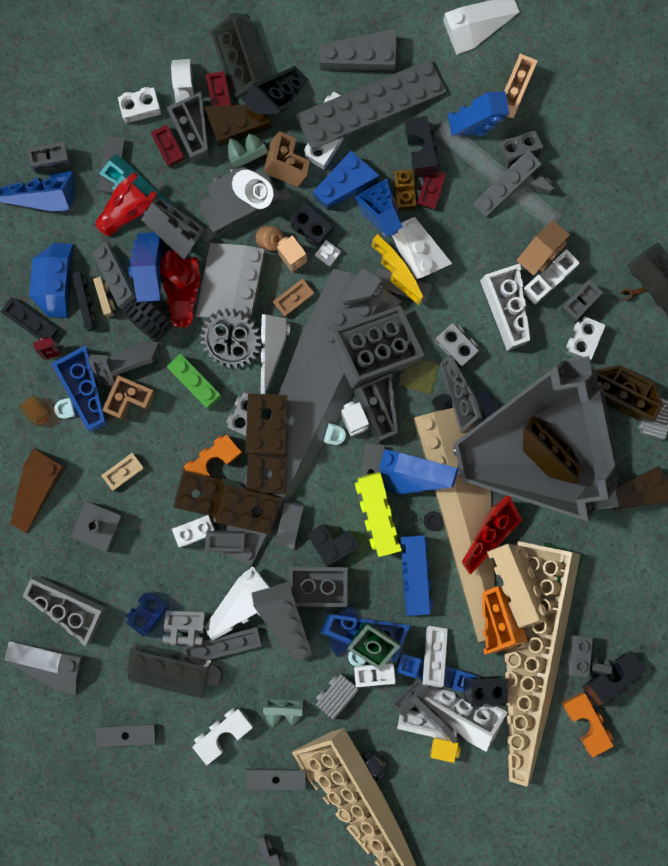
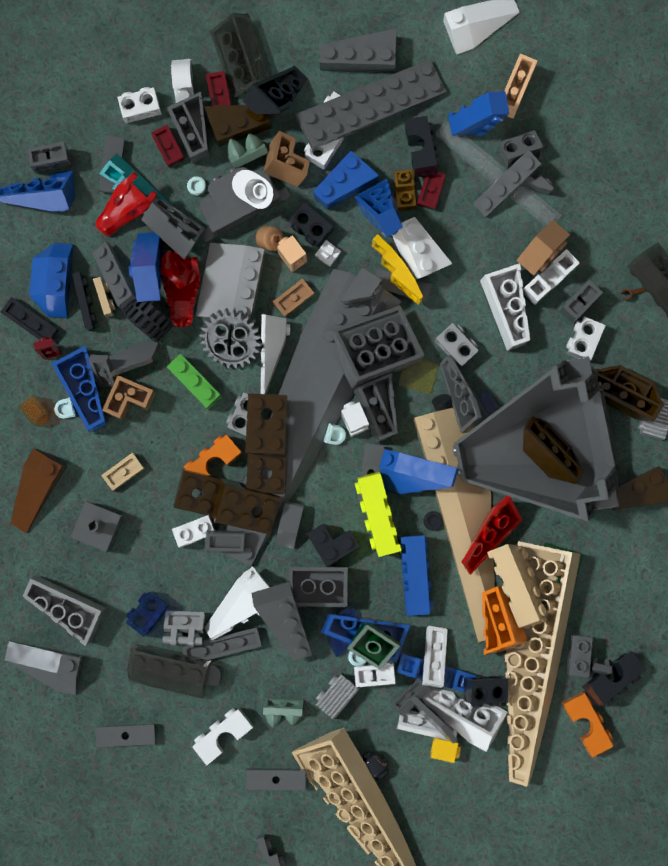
(196, 186): none -> light aqua tile

